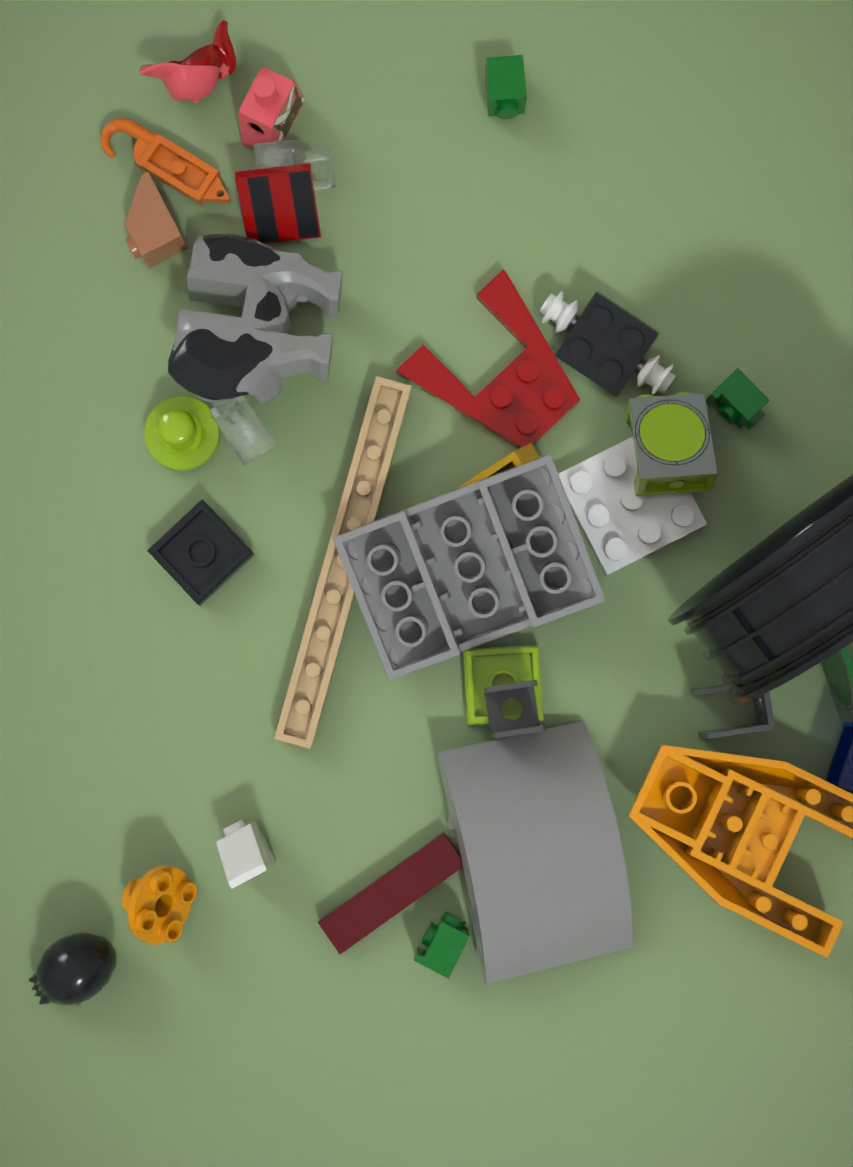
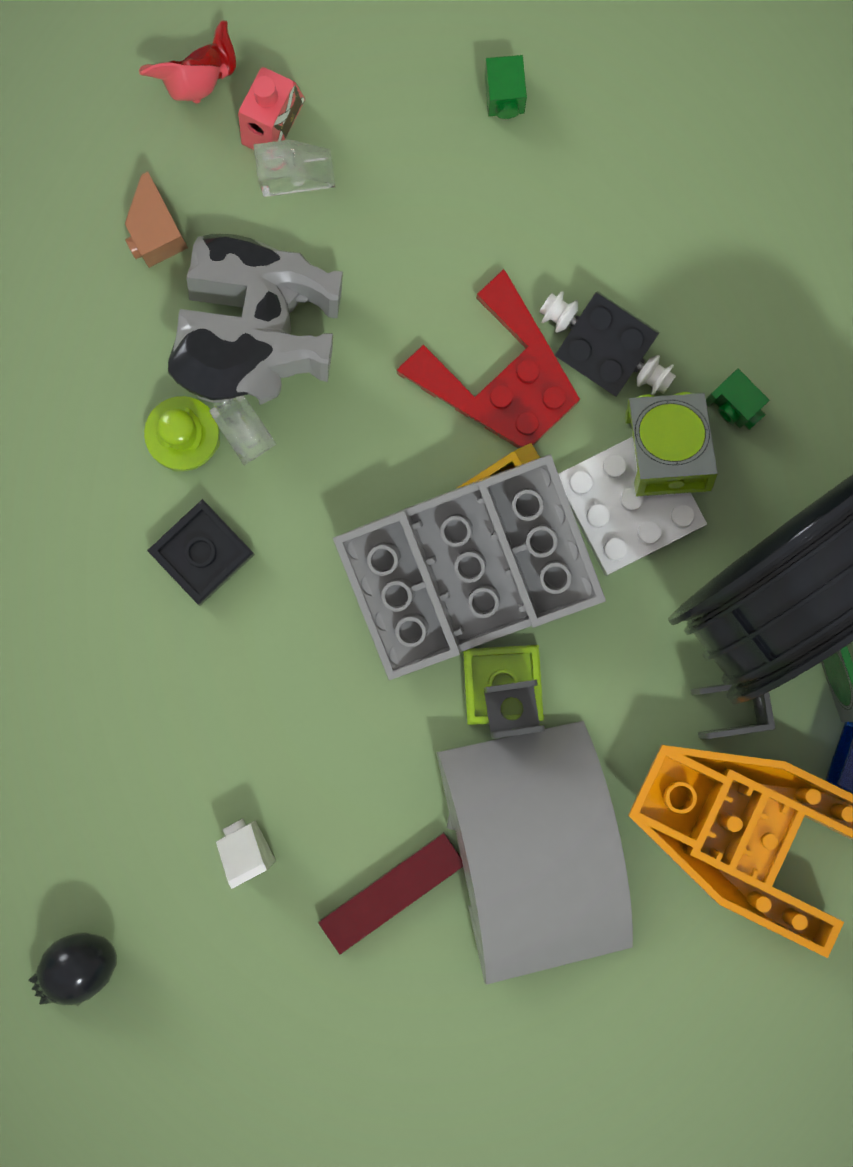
(159, 904): light orange plate -> none
(168, 162): orange plate -> none
(278, 203): tile -> none
(334, 591): tan plate -> none
(443, 944): green brick -> none

